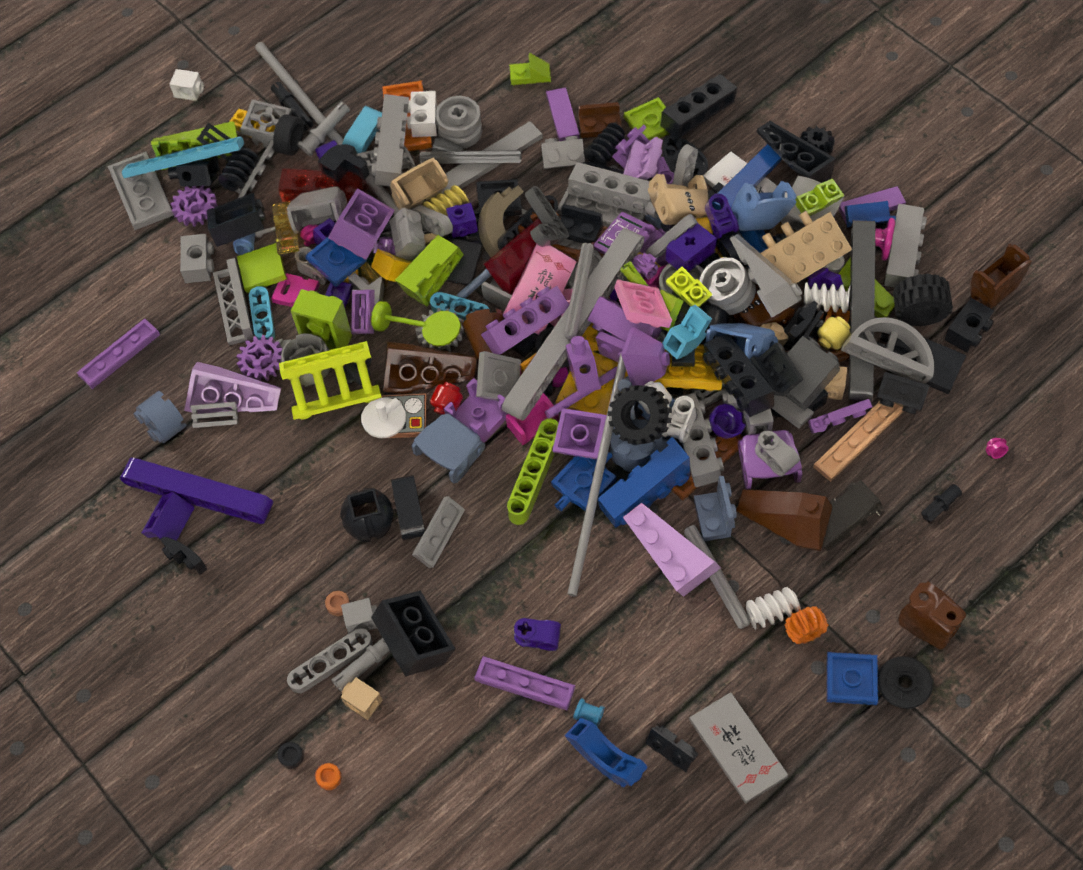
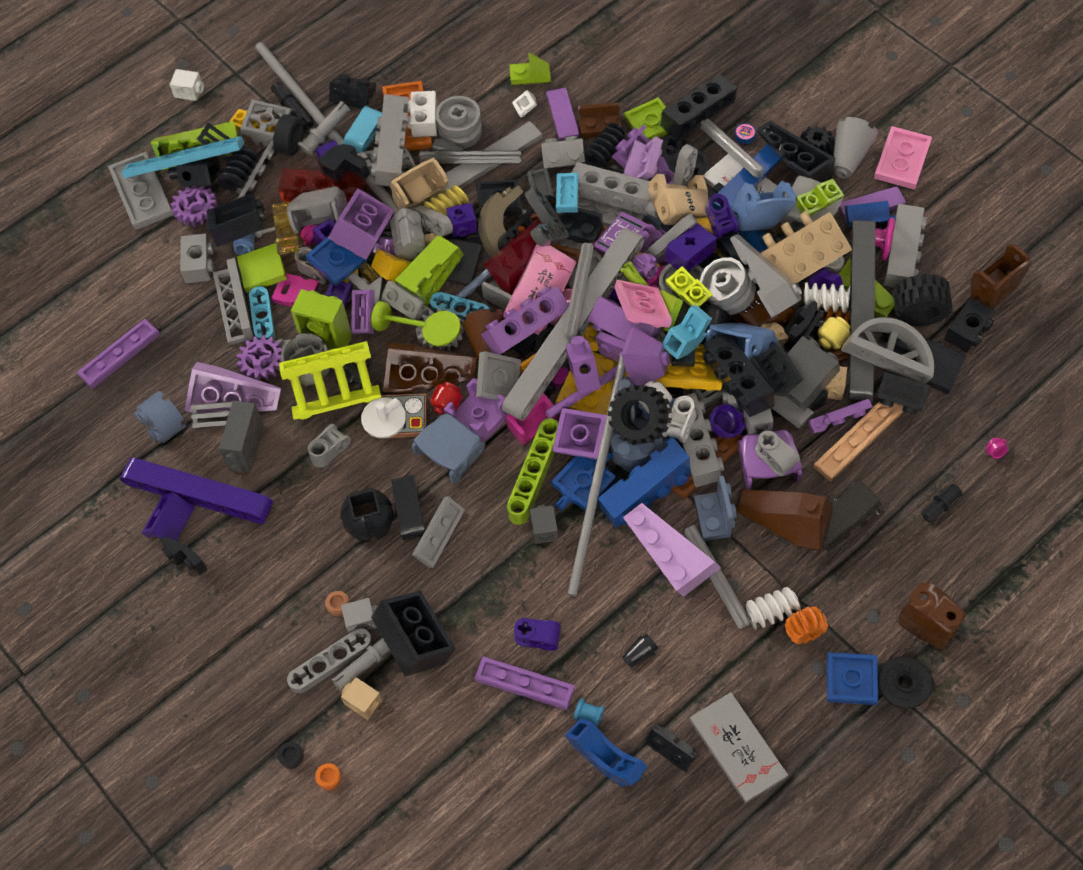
(241, 436): none -> dark grey brick
(329, 442): none -> light grey piece
(351, 90): none -> black bracket
(404, 301): none -> light grey bracket
(525, 103): none -> white slope
(540, 179): none -> dark grey tile
(544, 524): none -> dark grey brick
(567, 192): none -> medium azure plate
(640, 650): none -> black cone
(732, 148): none -> light grey axle
(745, 133): none -> tile
(851, 145): none -> light grey cone
(903, 157): none -> bright pink plate

